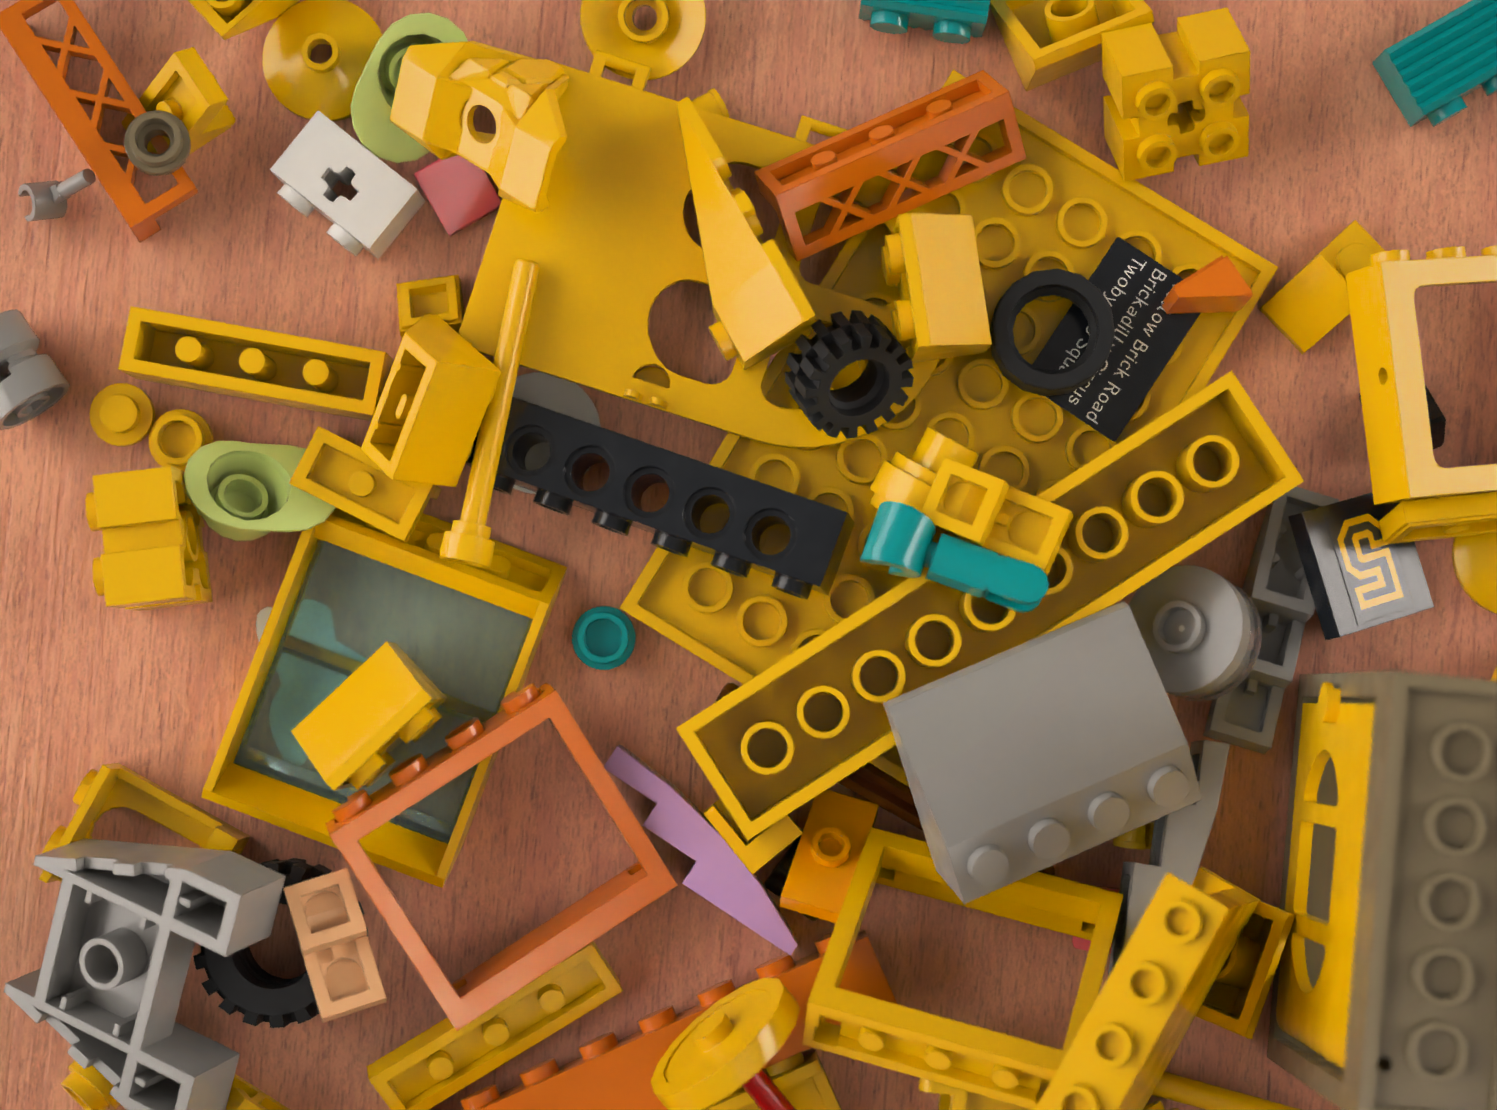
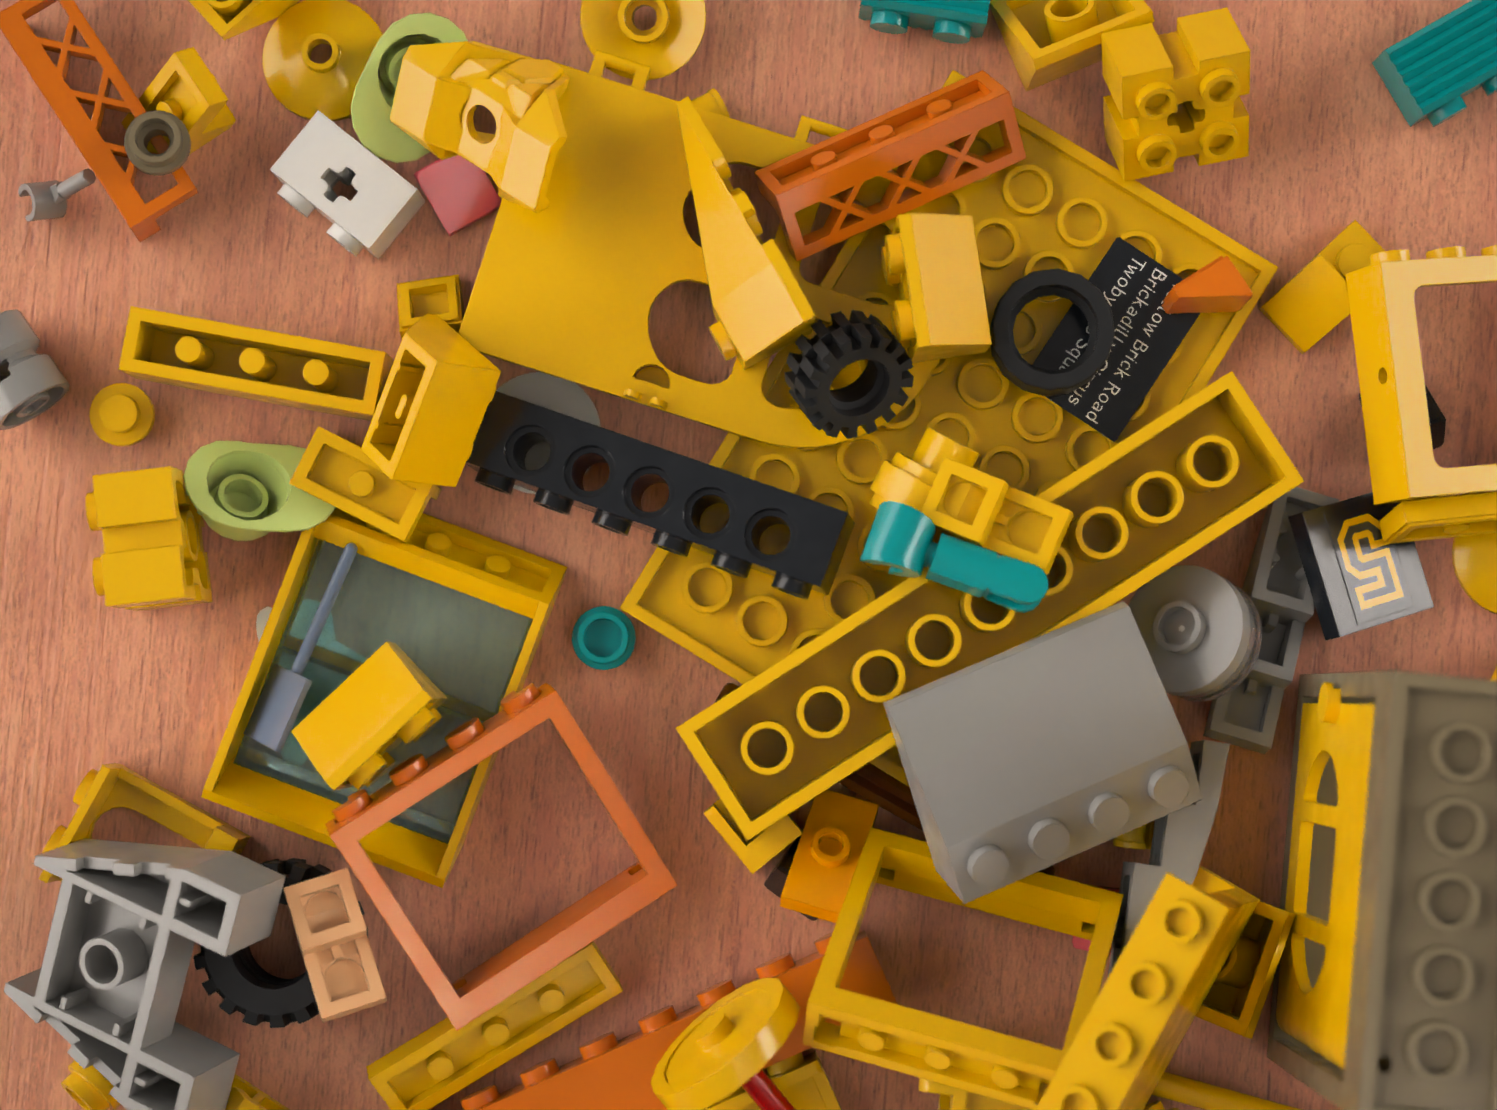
(177, 437): yellow plate -> none
(288, 688): none -> sand blue piece
(469, 537): yellow piece -> none
(717, 870): lavender slope -> none

